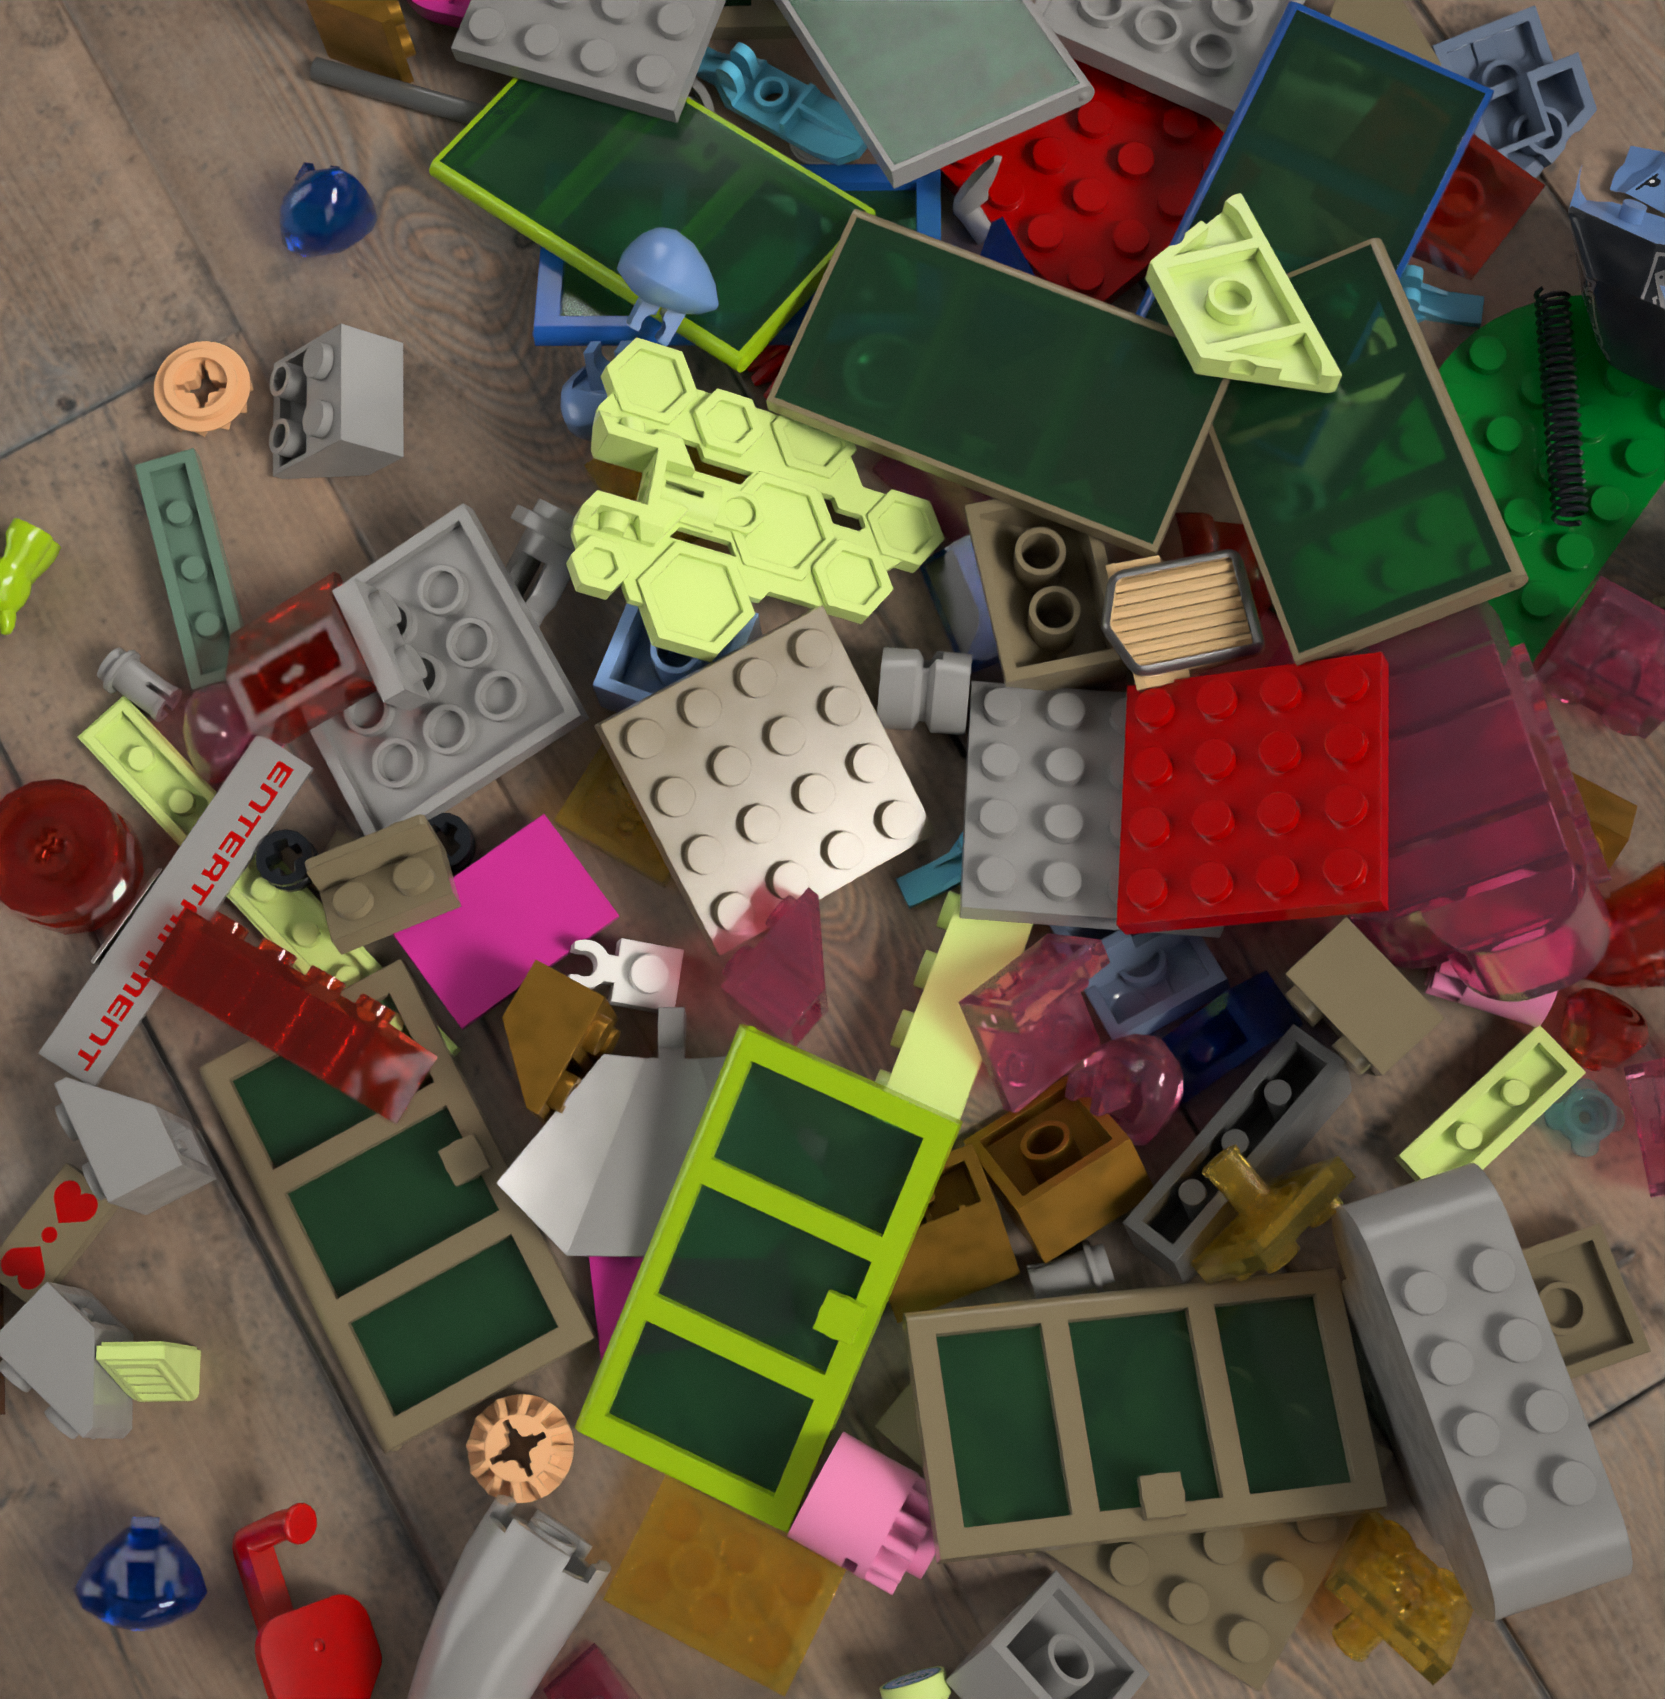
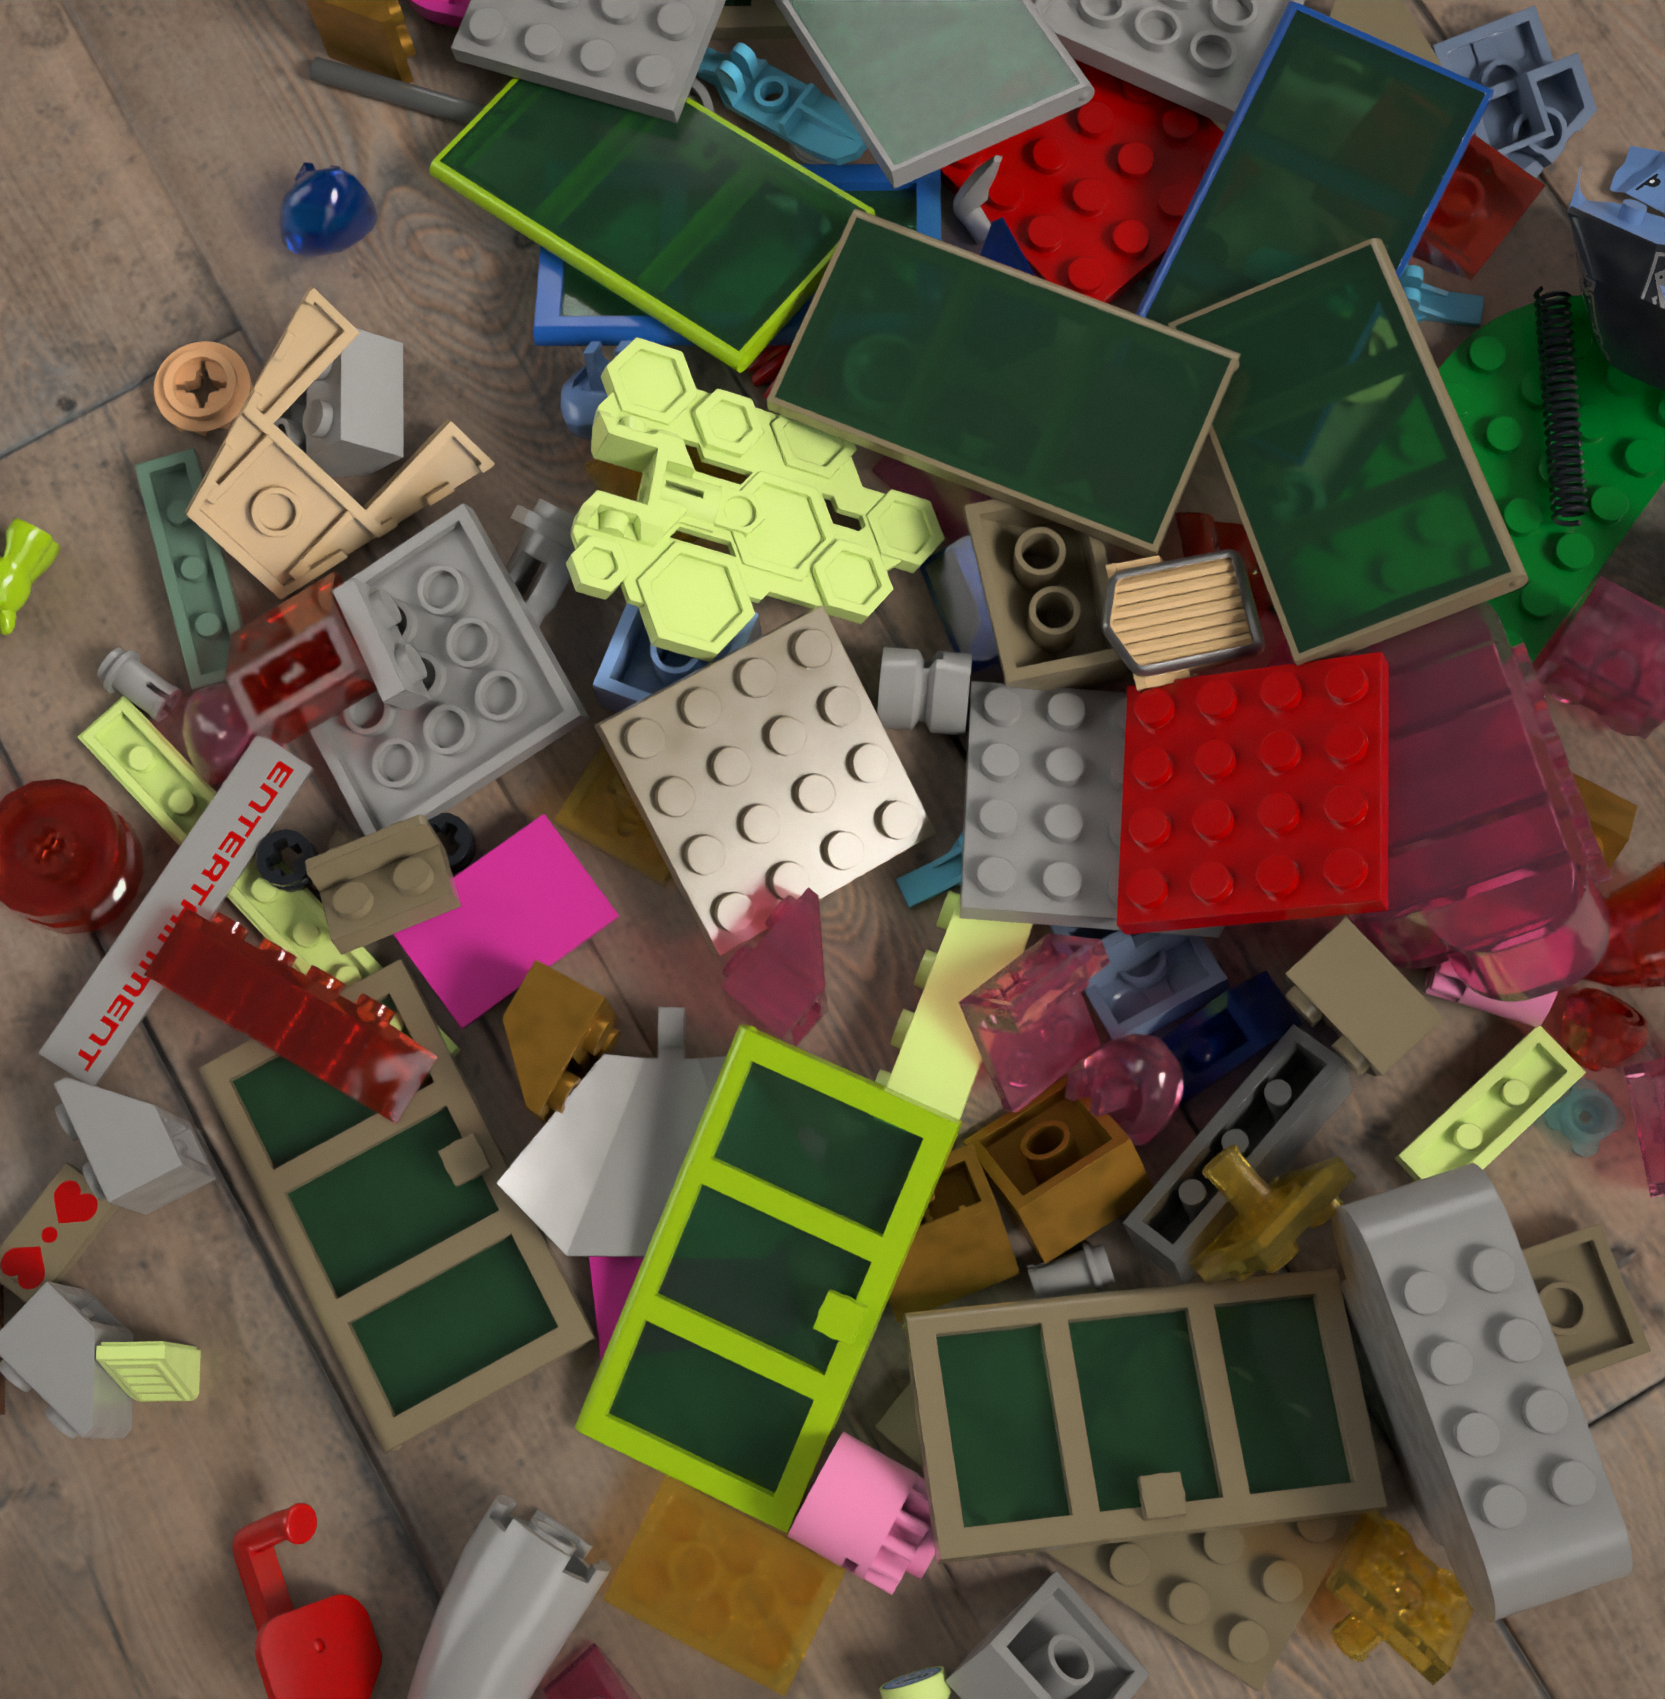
(111, 935): white sticker -> none
(142, 1579): clear blue piece -> none
(277, 504): none -> tan wing
(549, 1459): light nougat gear -> none
(638, 974): white plate -> none
(667, 274): medium blue piece -> none
(1238, 306): yellowish green wing -> none

